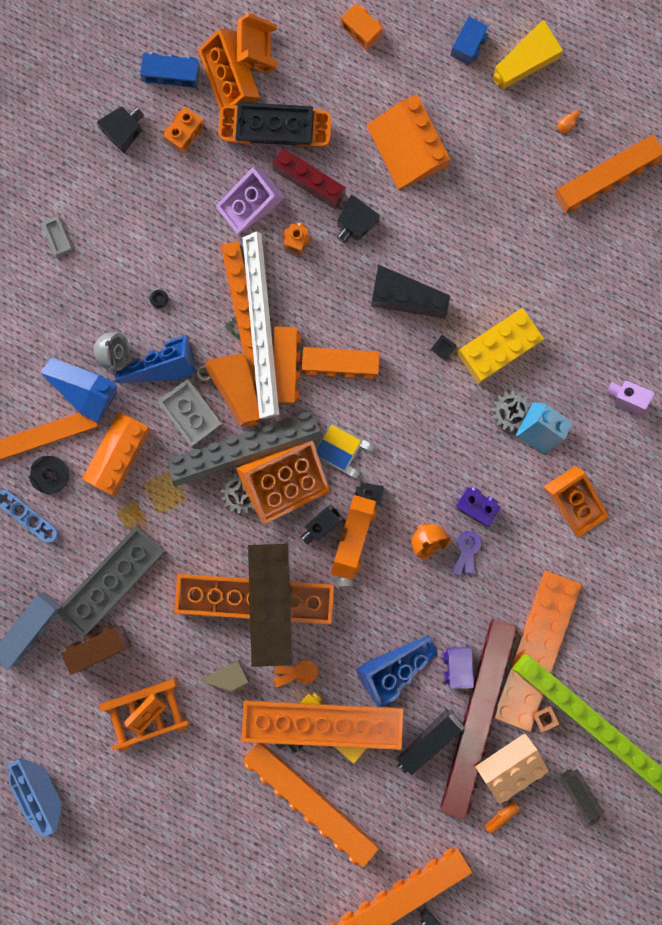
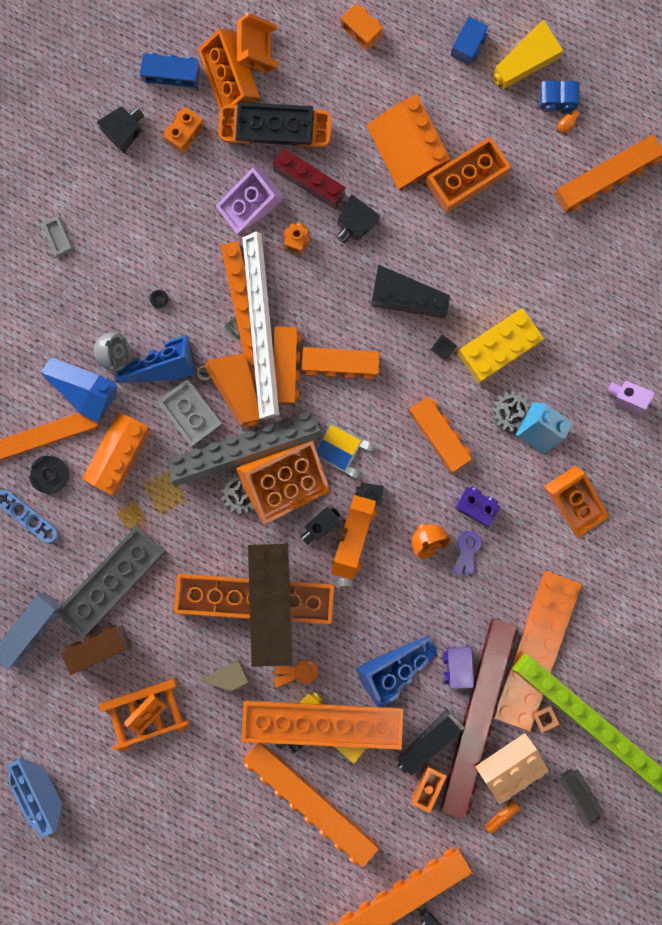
(428, 788): none -> orange brick
(439, 434): none -> orange brick
(468, 175): none -> orange brick
(559, 95): none -> blue brick

